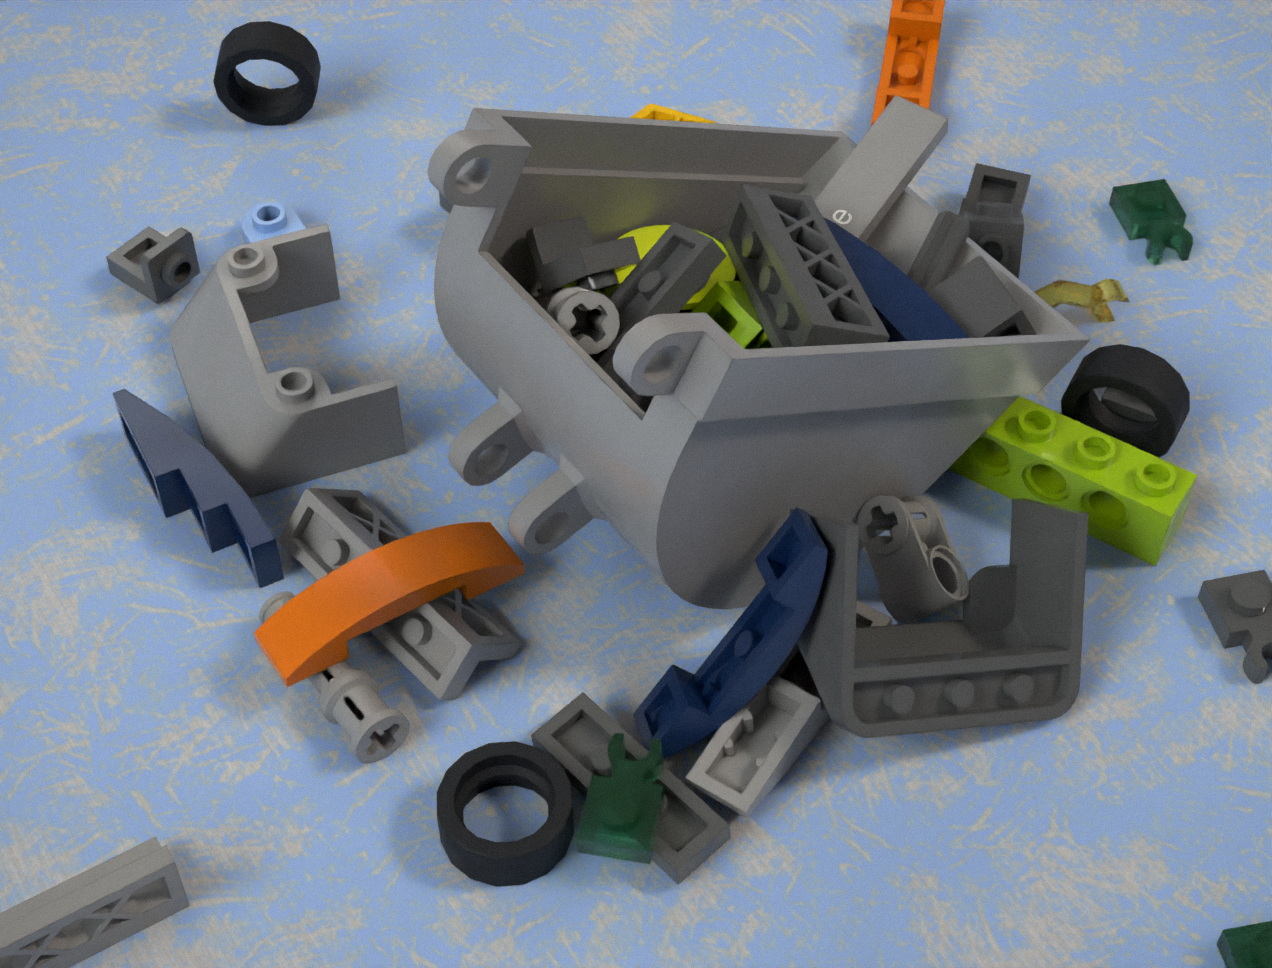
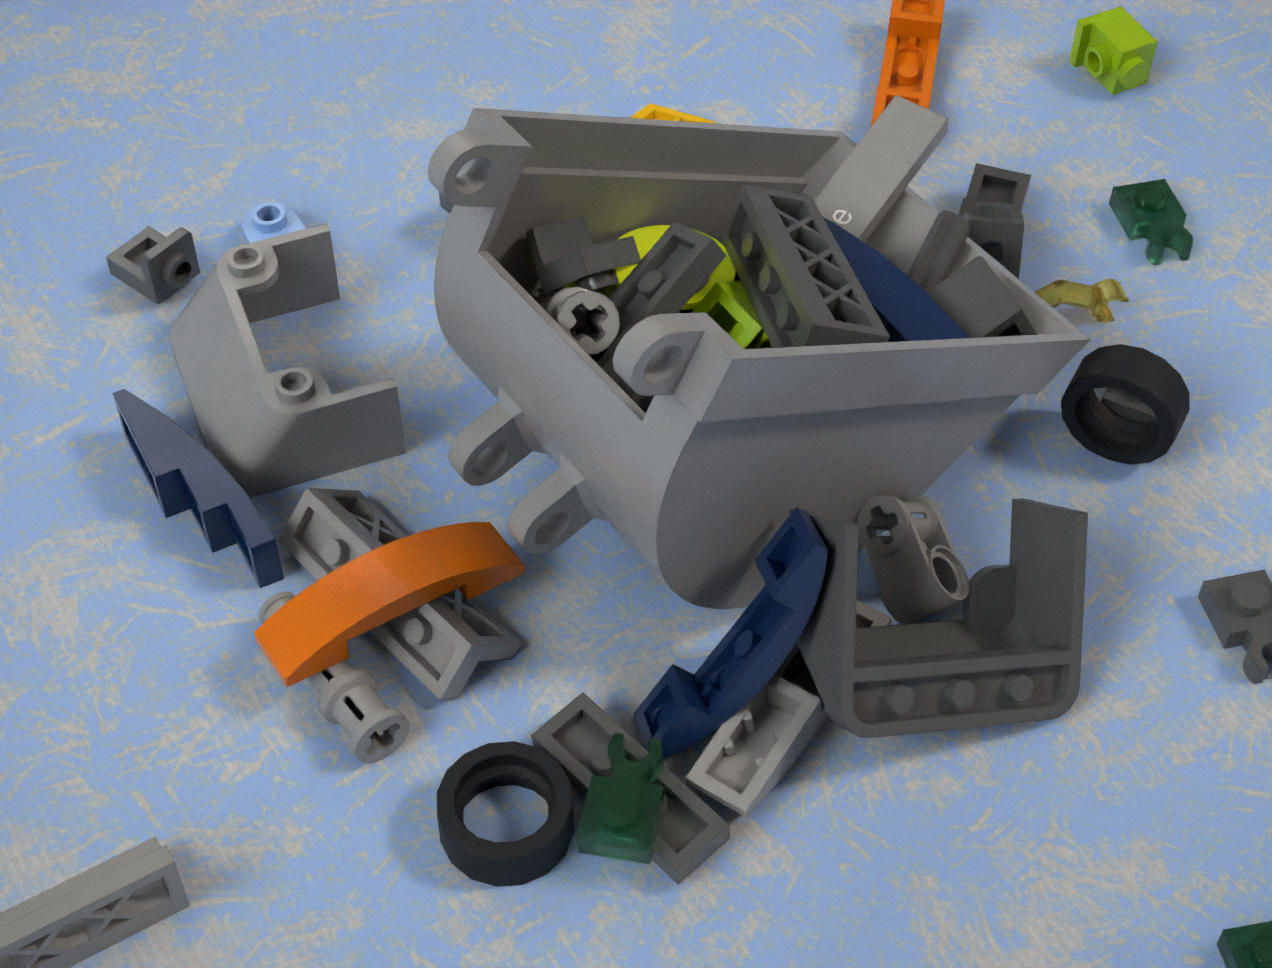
(273, 43): black tyre -> none
(1055, 460): lime brick -> none
(1114, 49): none -> lime brick

